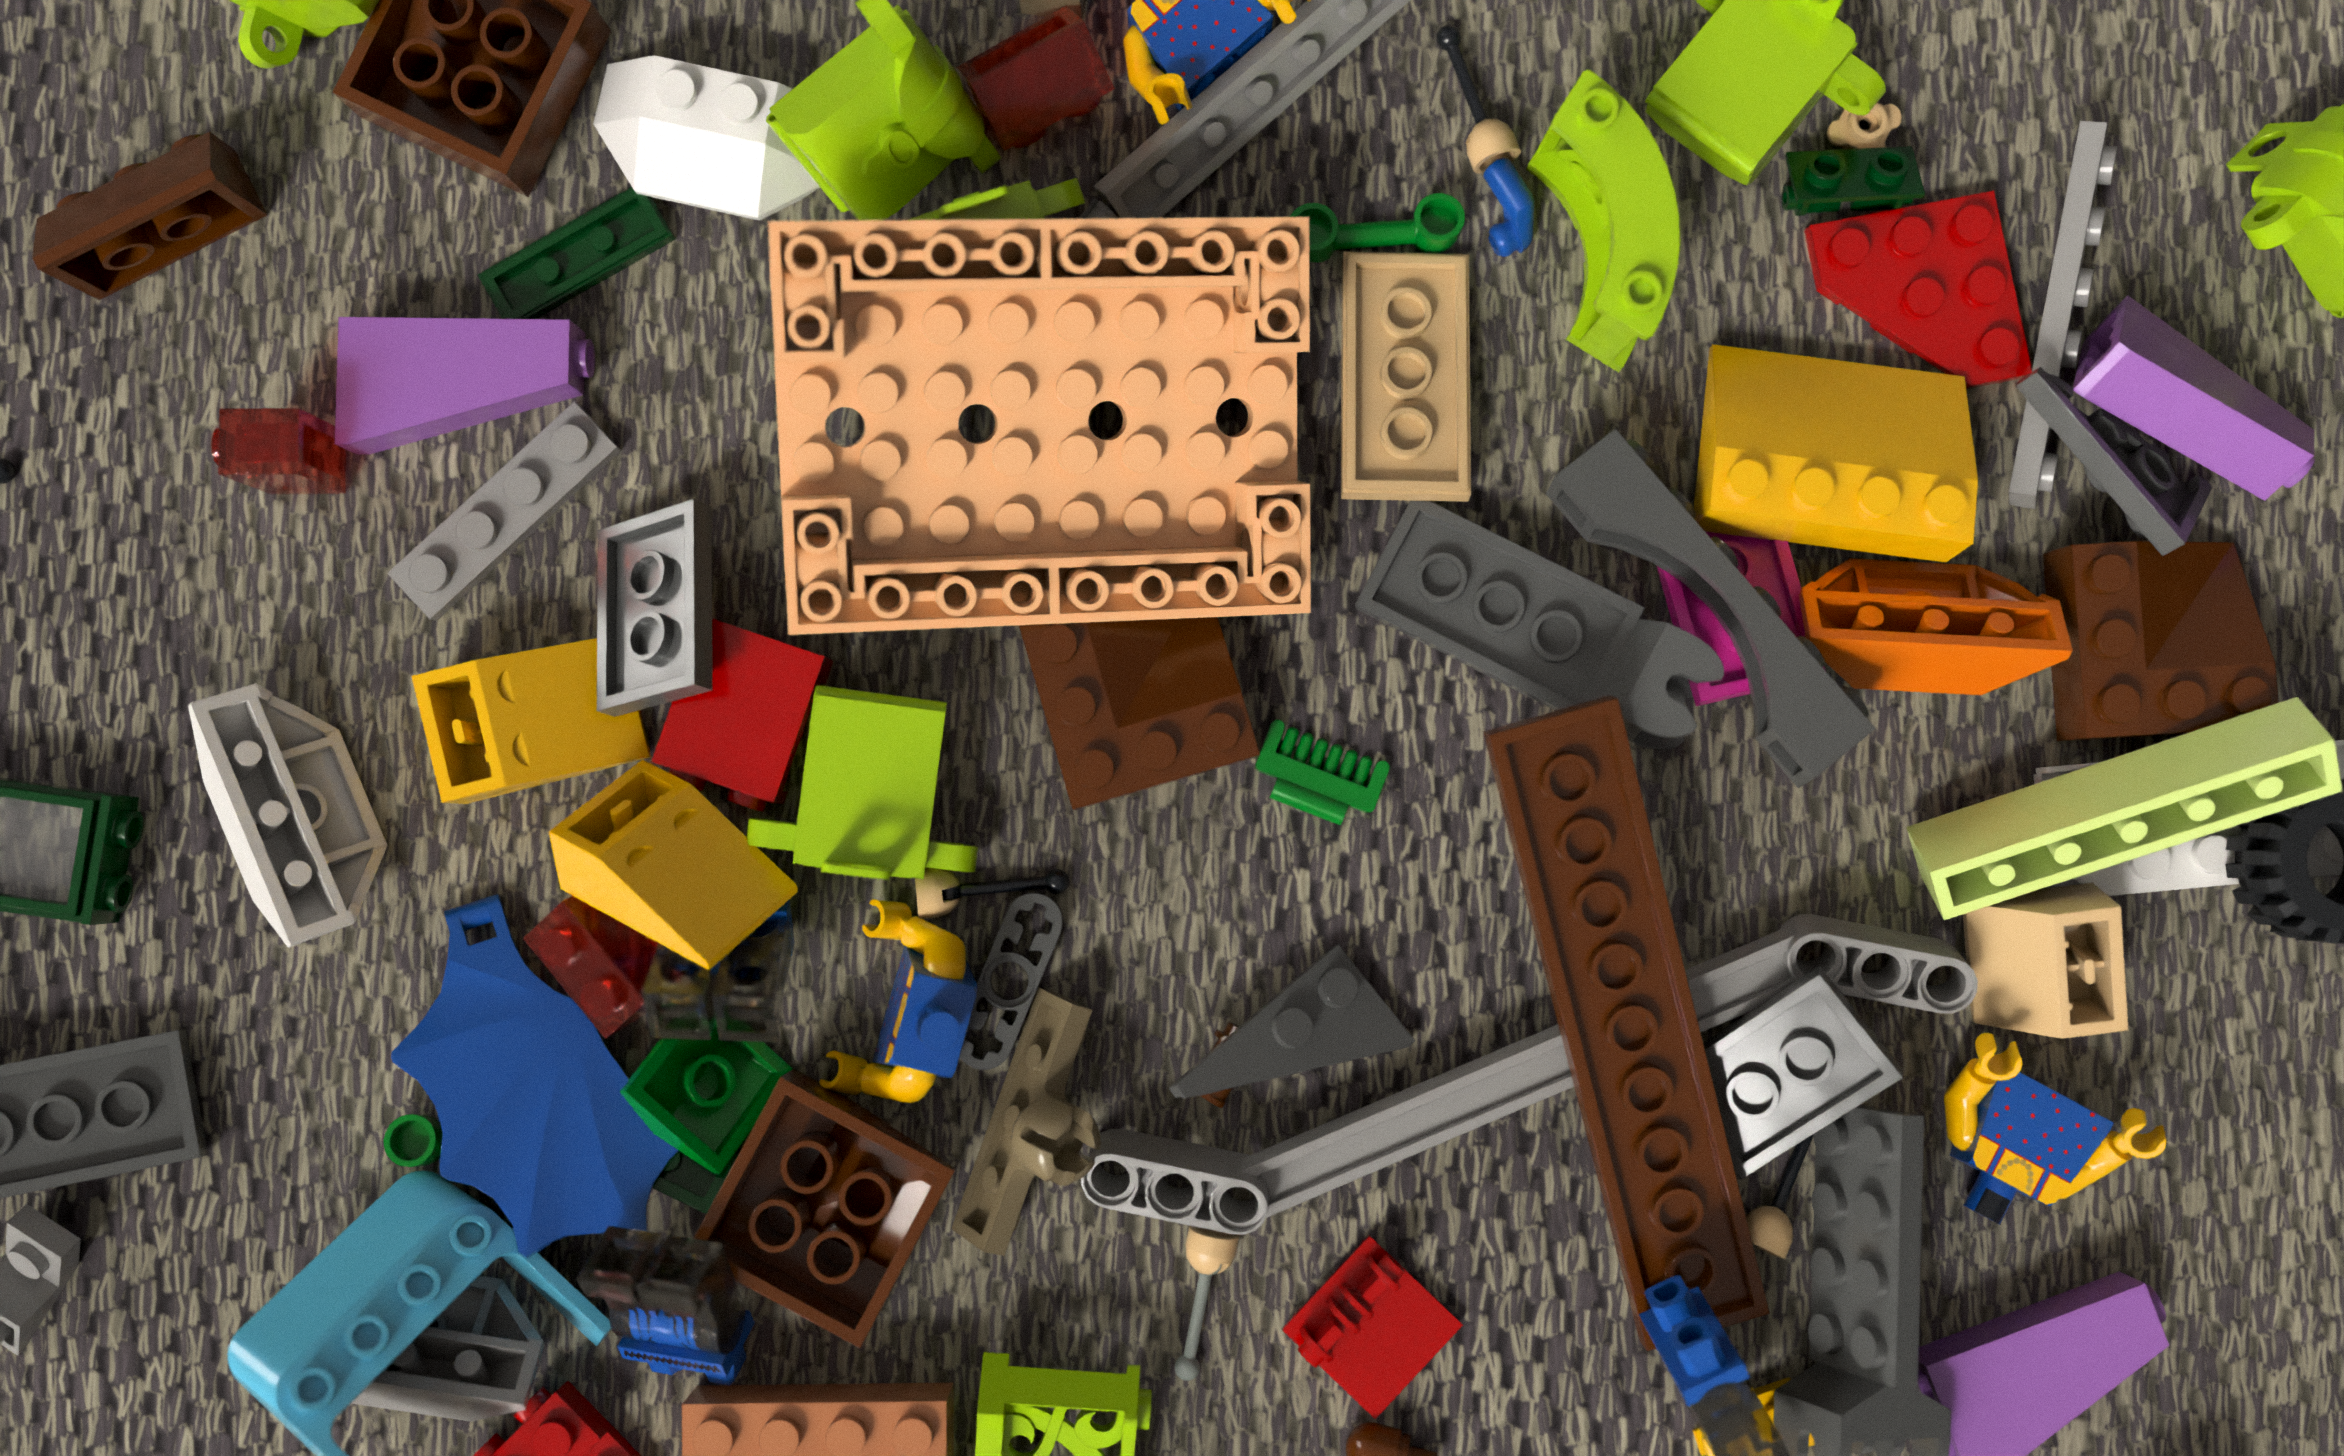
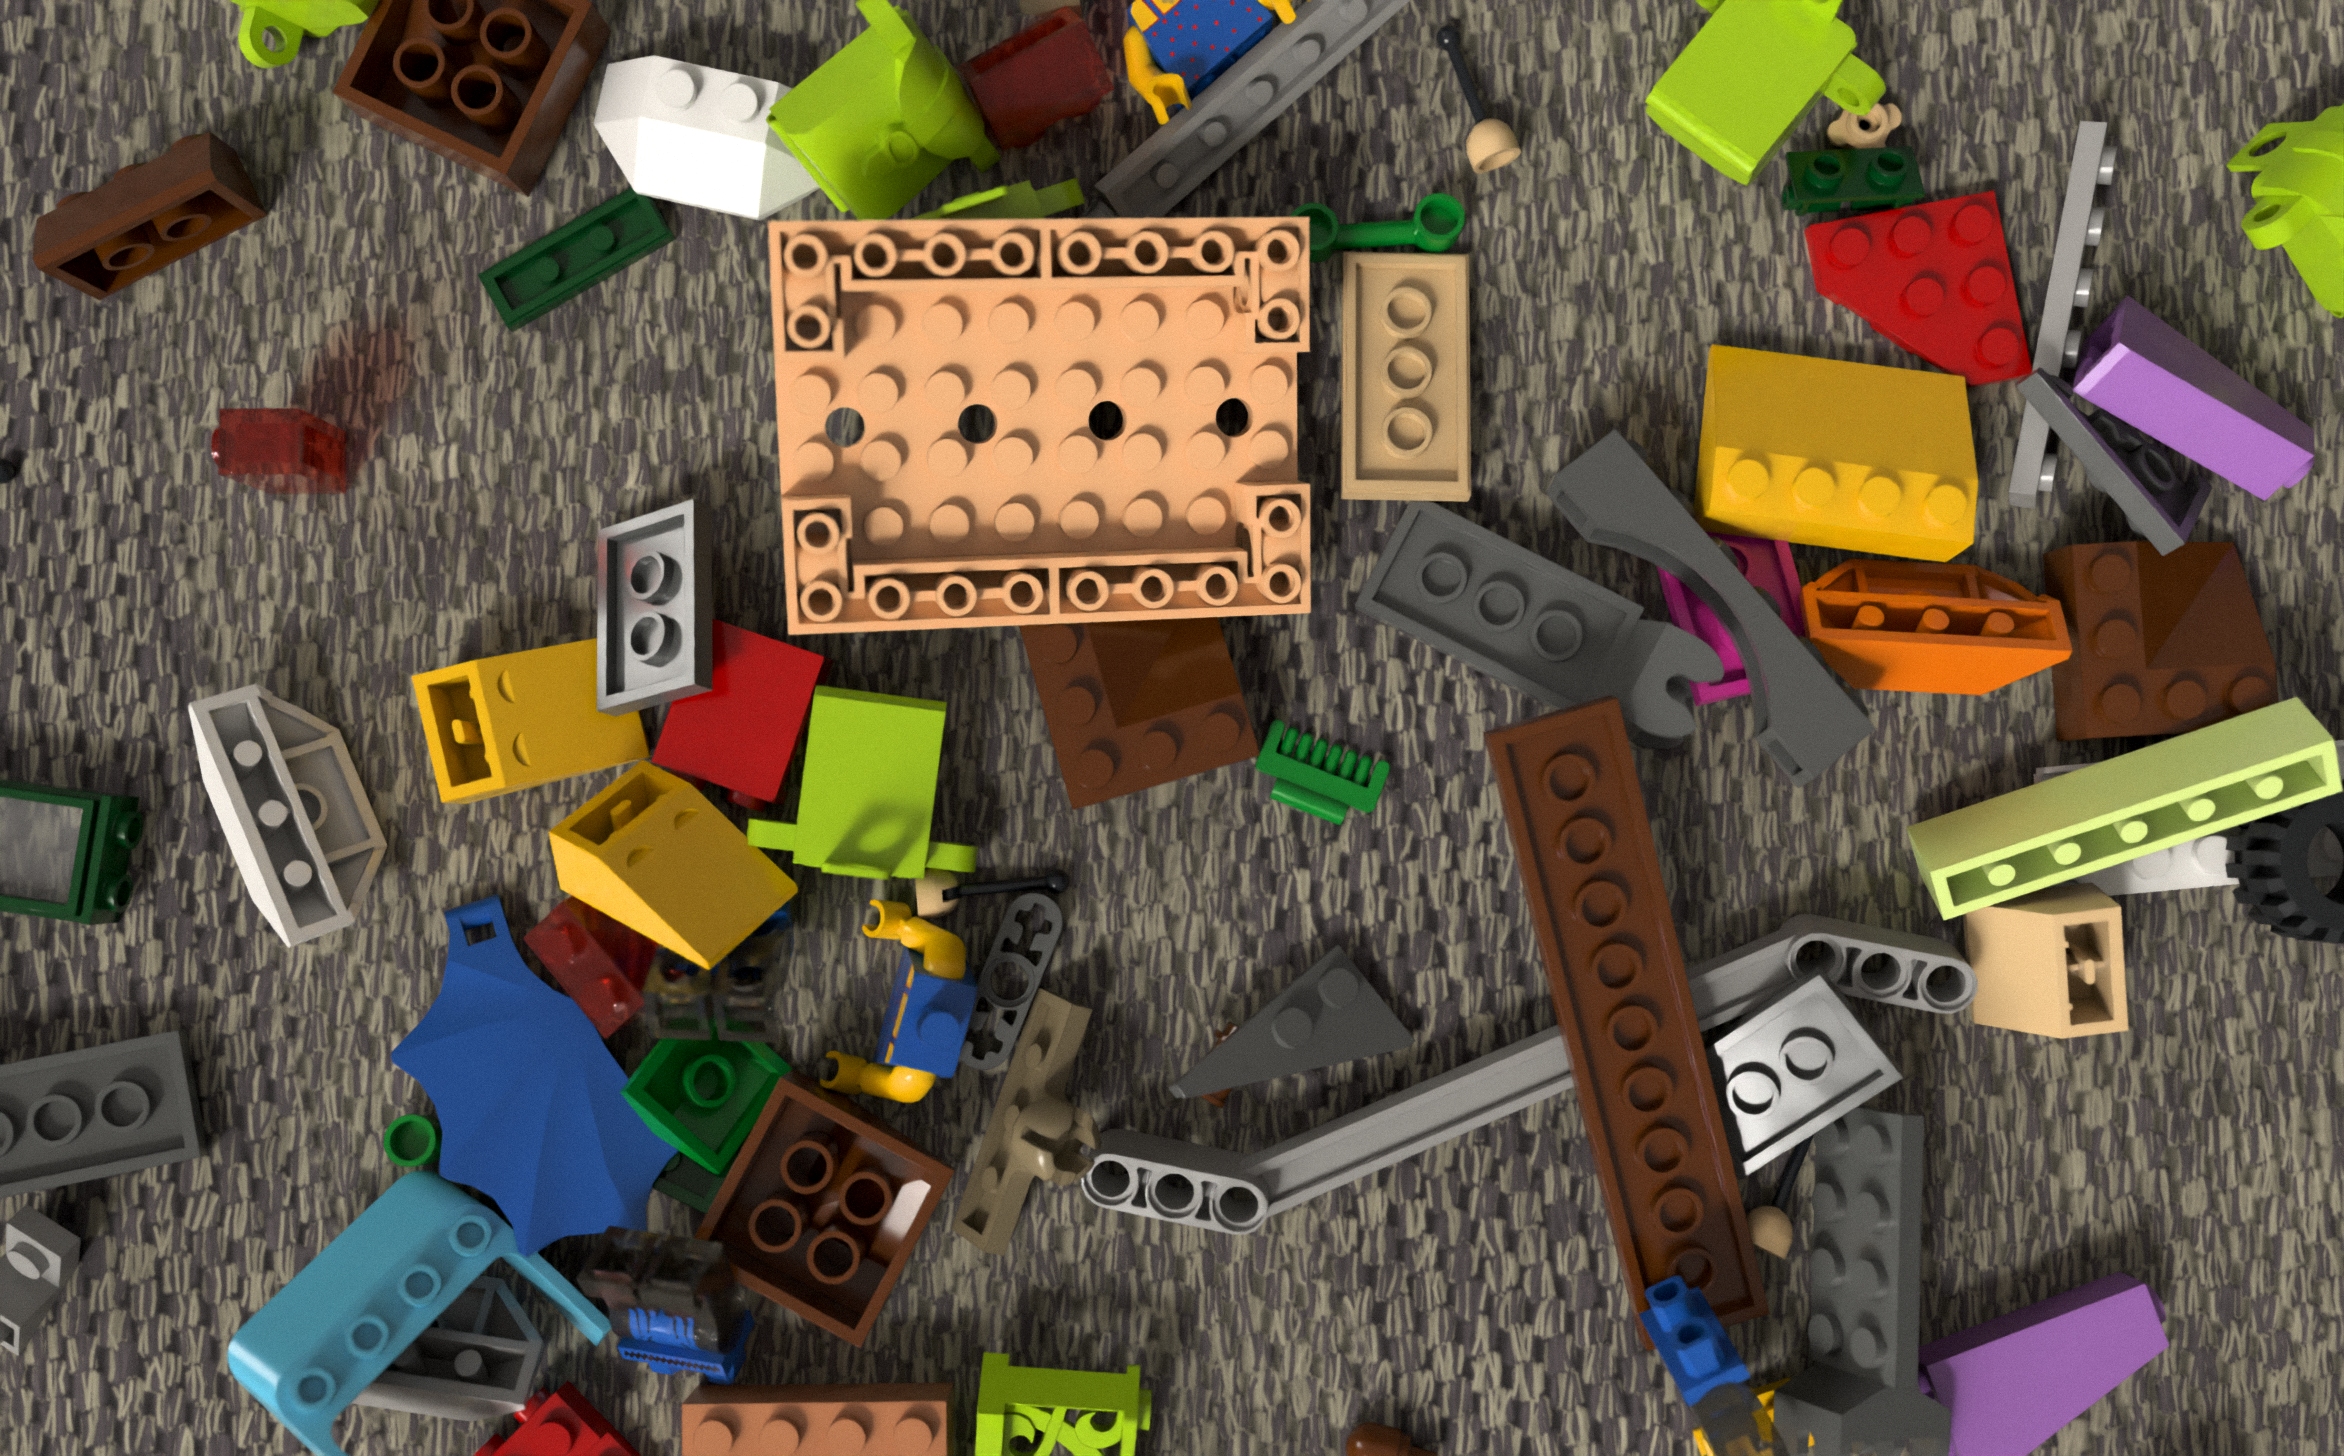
(447, 374): medium lavender slope -> none
(504, 511): light grey plate -> none
(1209, 1254): hinge -> none
(1371, 1327): red hinge -> none
(1517, 205): blue arm -> none
(1626, 213): lime fence -> none
(2030, 1135): torso -> none

